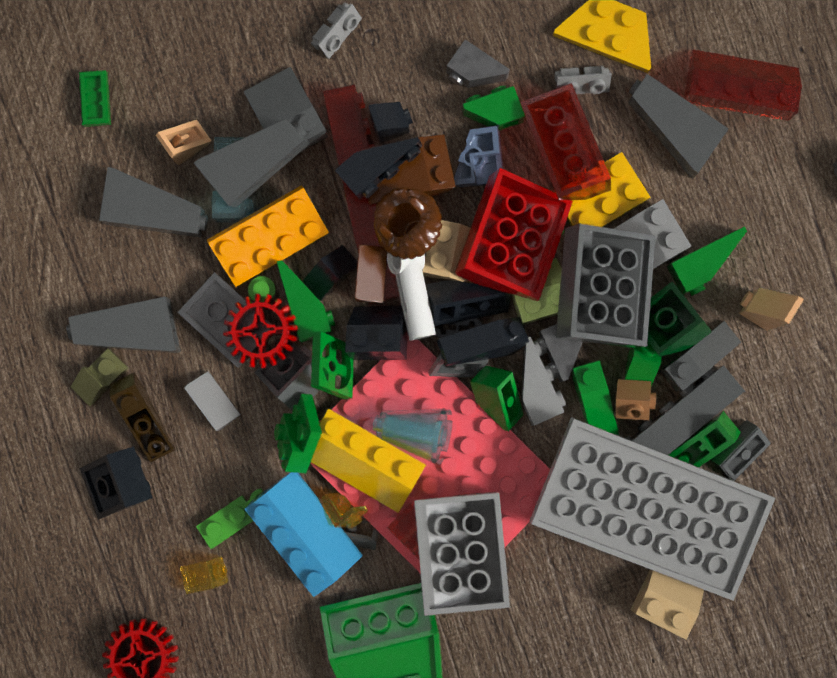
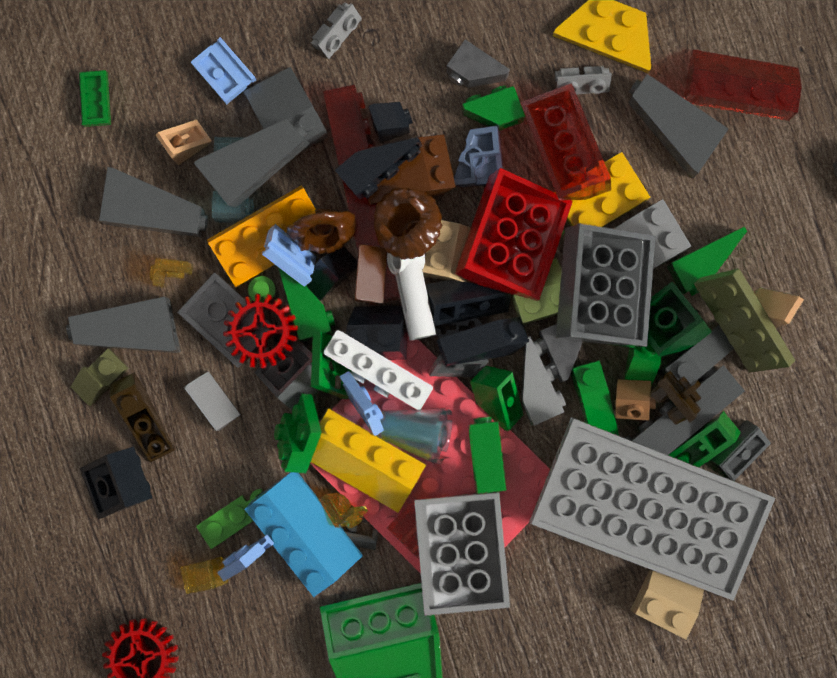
(174, 268): none -> clear yellow bracket
(223, 70): none -> light blue plate
(243, 557): none -> light blue plate
(288, 256): none -> light blue plate
(323, 230): none -> reddish brown piece
(362, 402): none -> light blue plate
(377, 369): none -> white bracket
(486, 456): none -> green window
(681, 394): none -> dark brown hips
(744, 321): none -> olive plate

